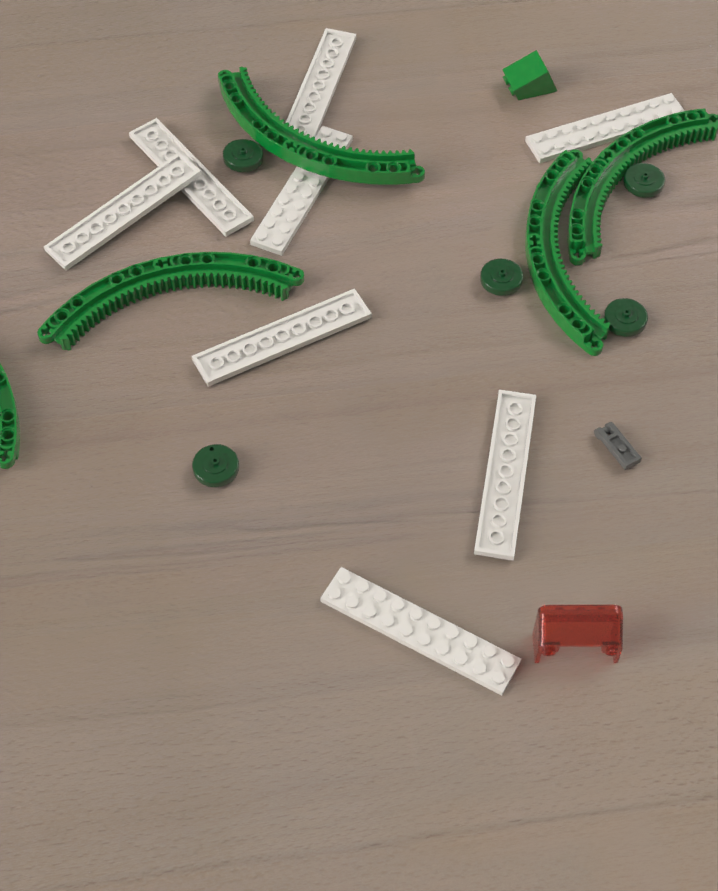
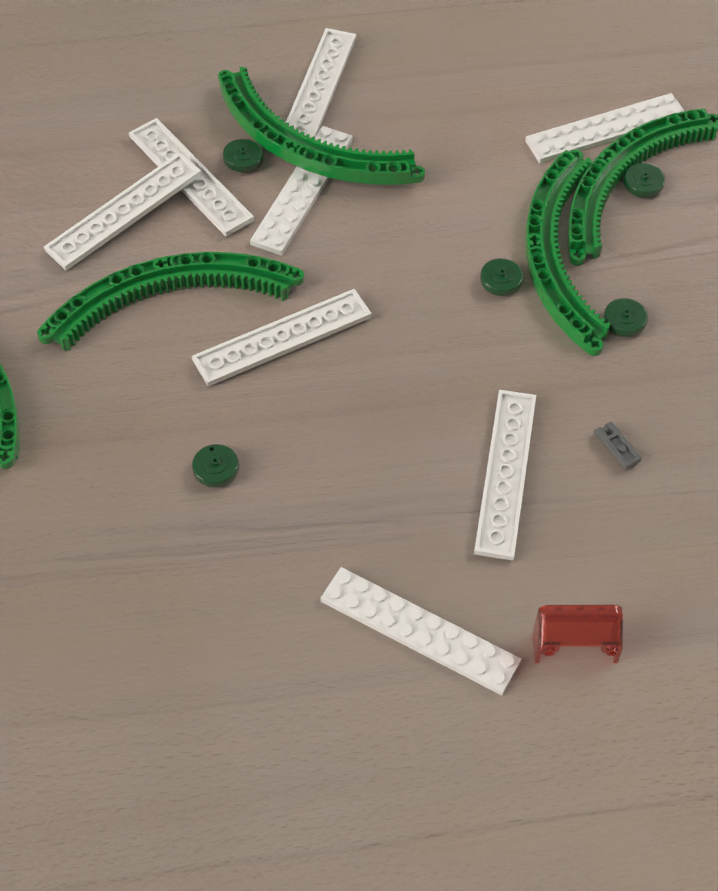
(529, 77): green slope -> none

